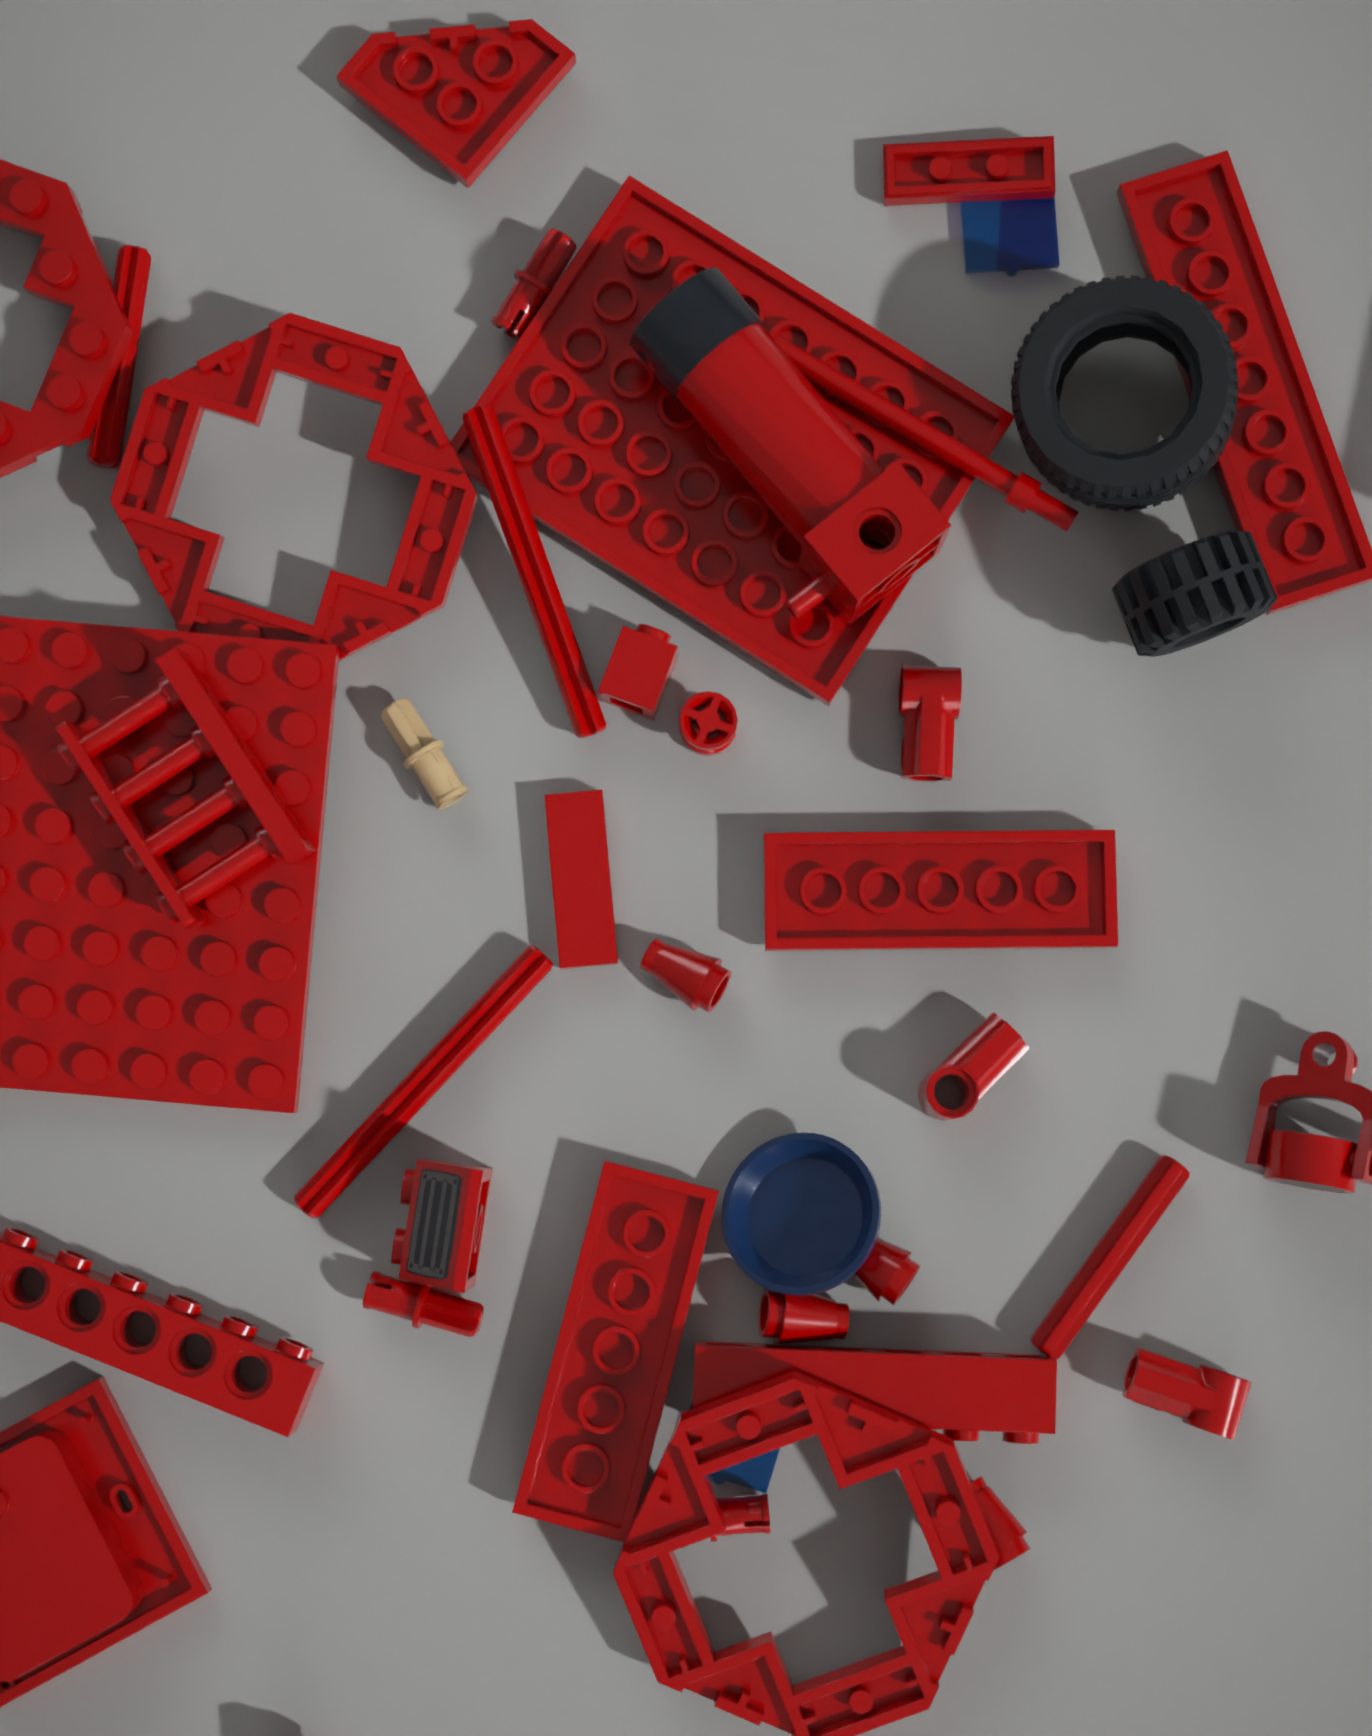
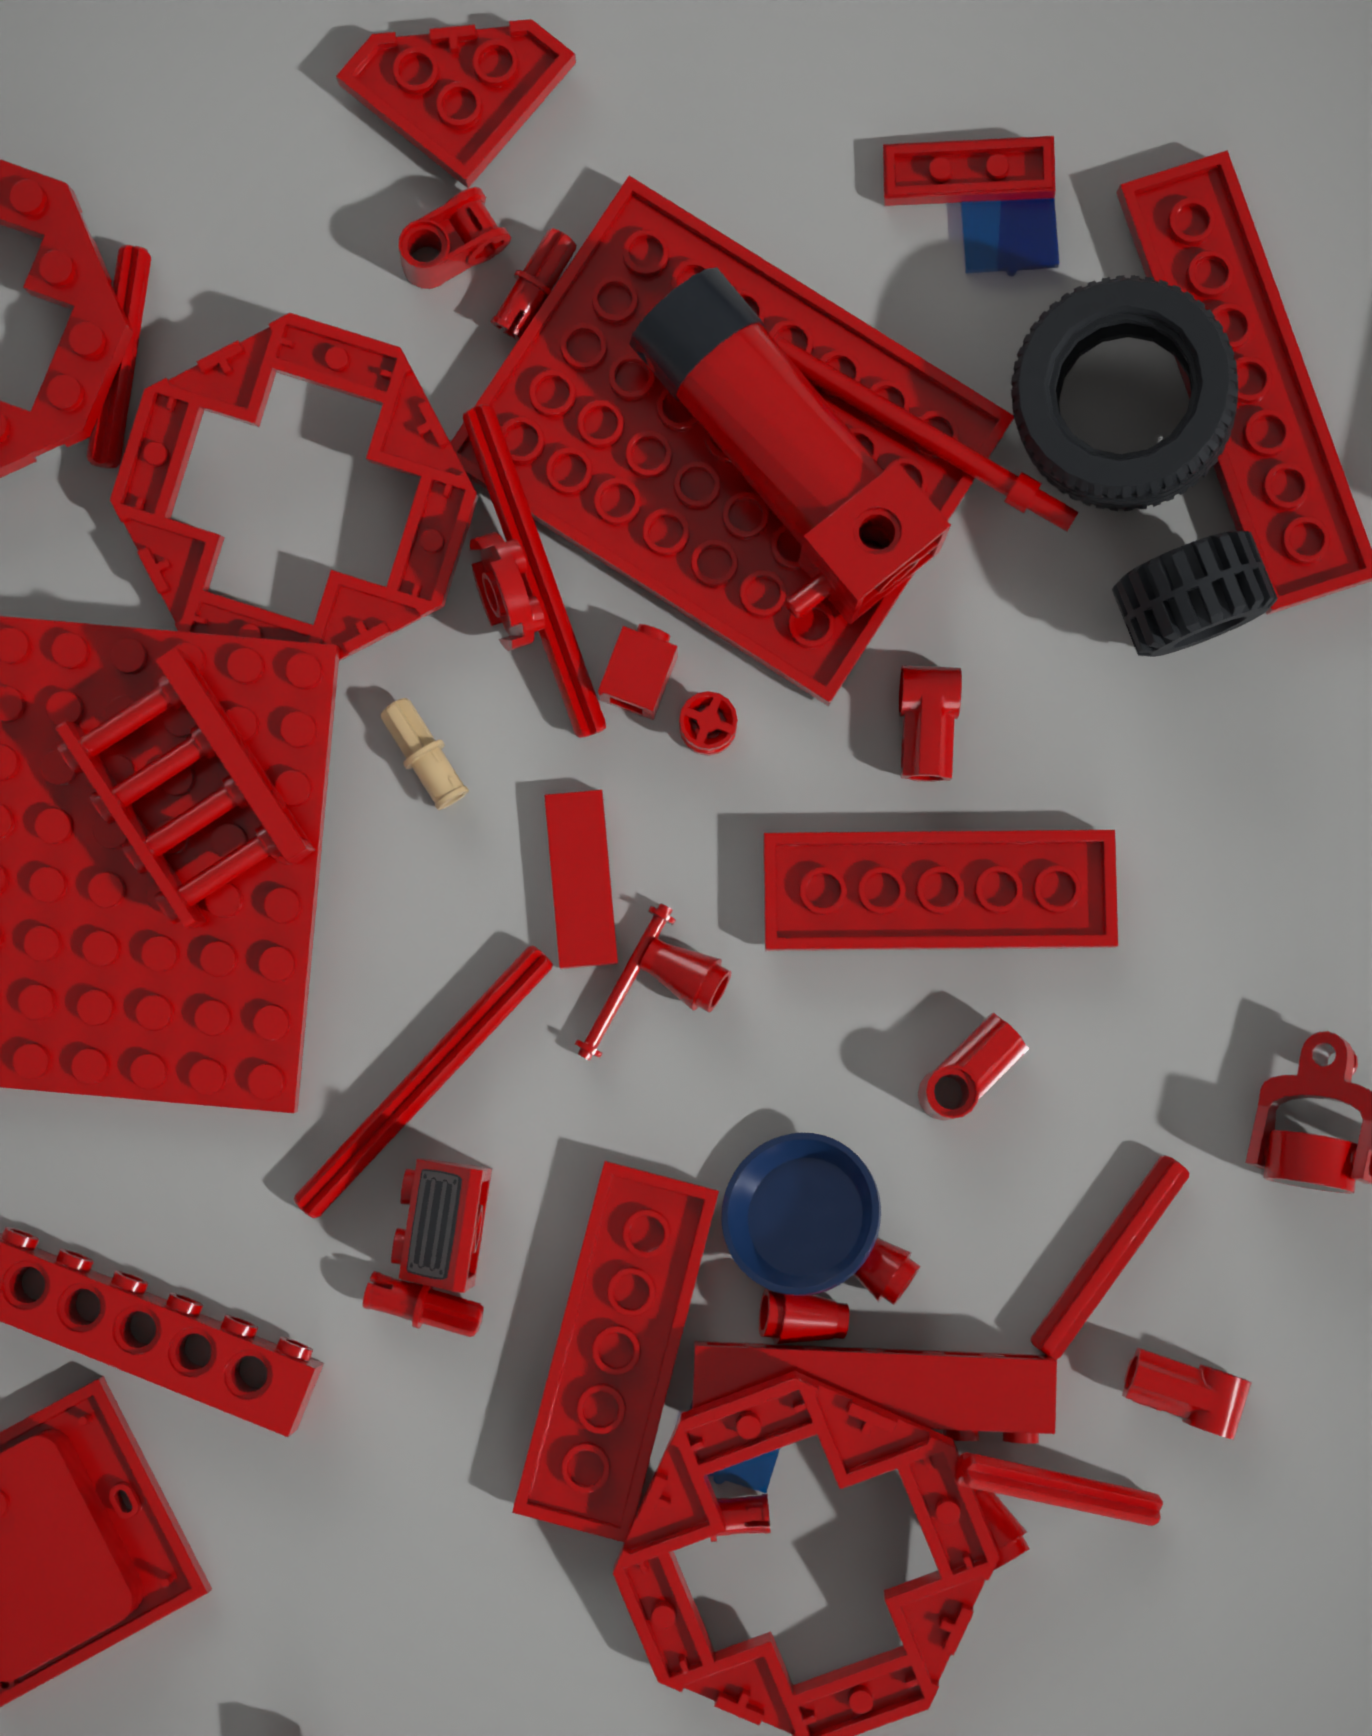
(459, 231): none -> red piece
(503, 589): none -> red plate
(625, 981): none -> red axle
(1058, 1489): none -> red axle

